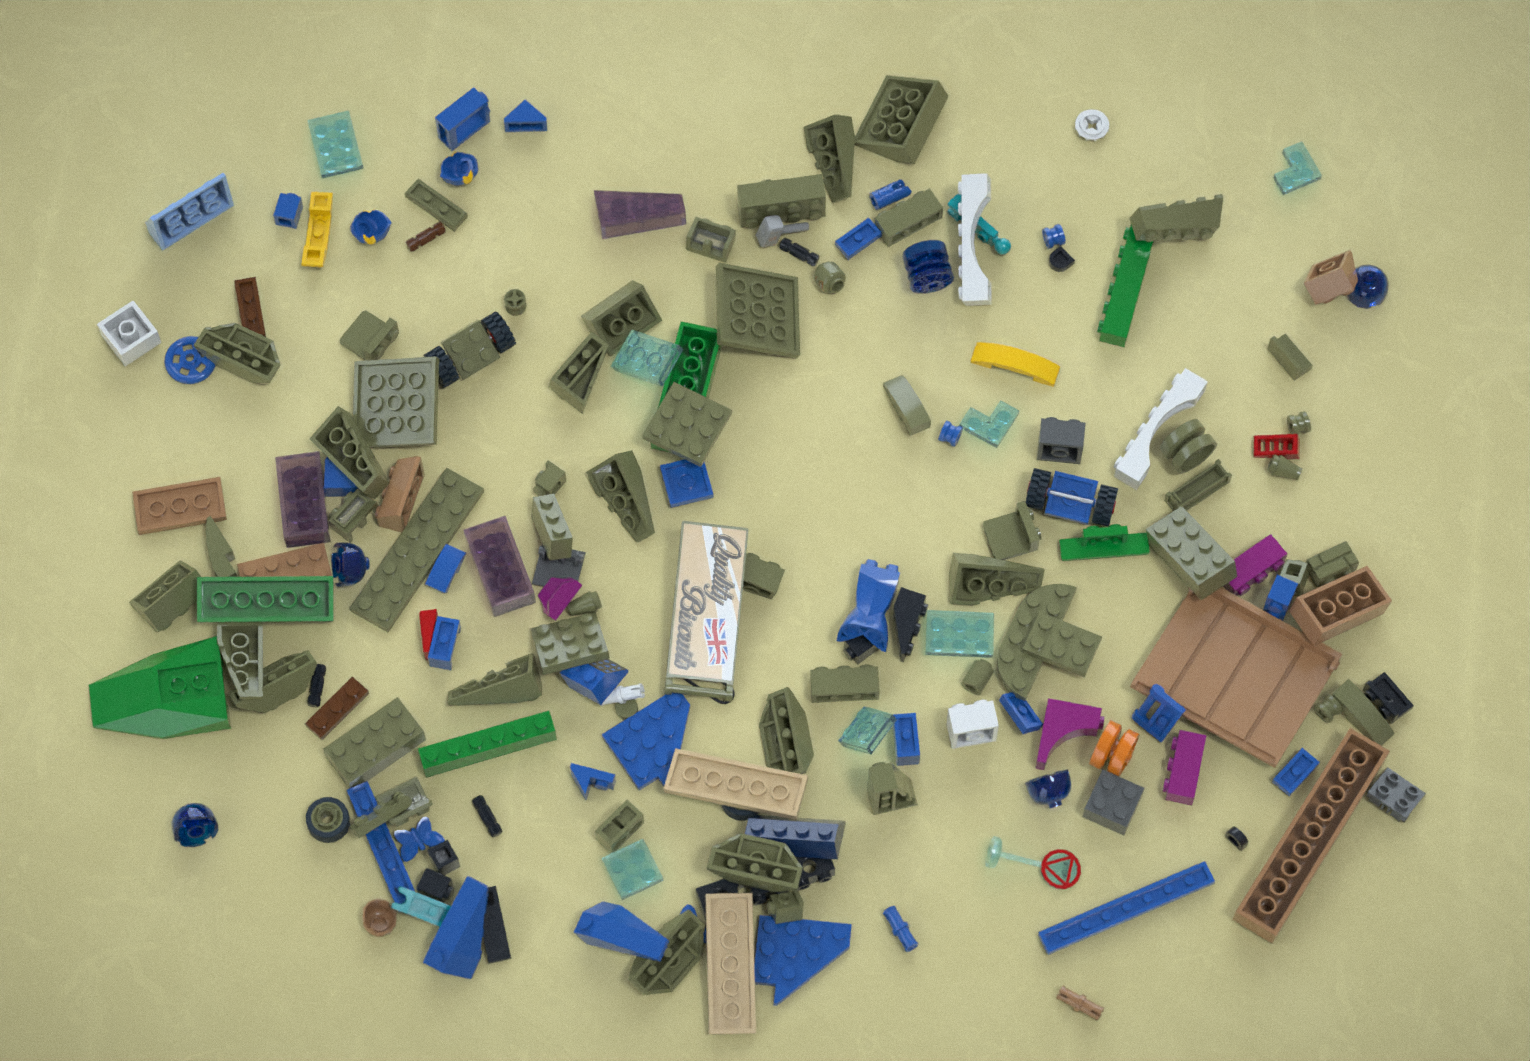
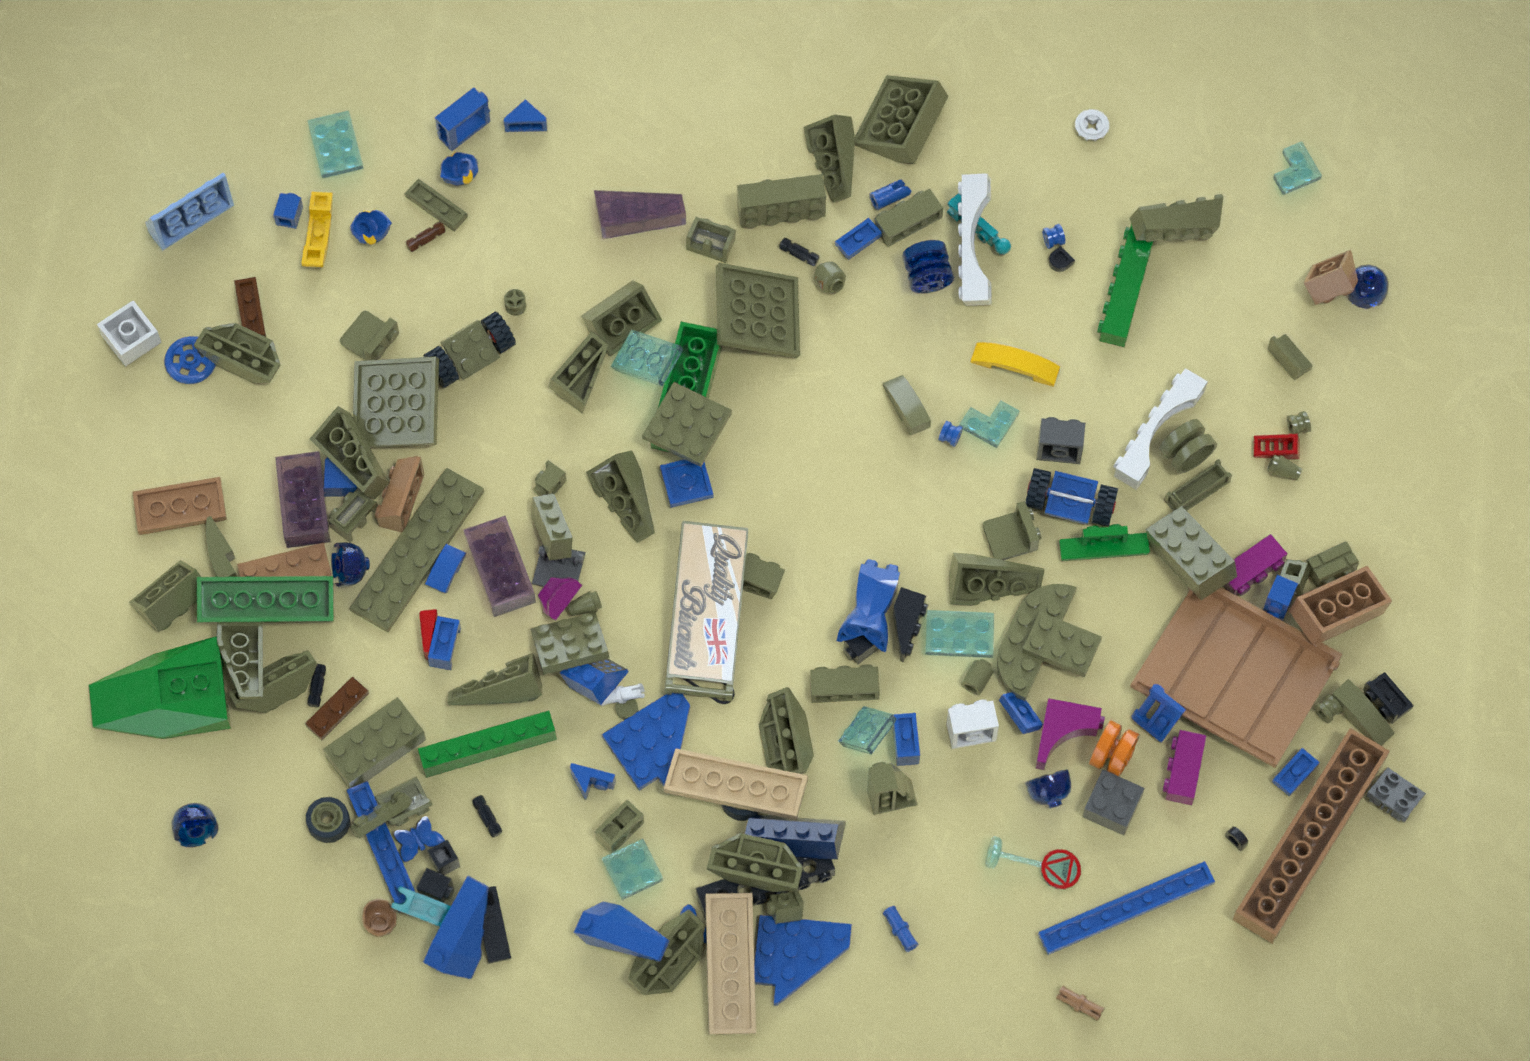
(772, 228): light grey piece -> none

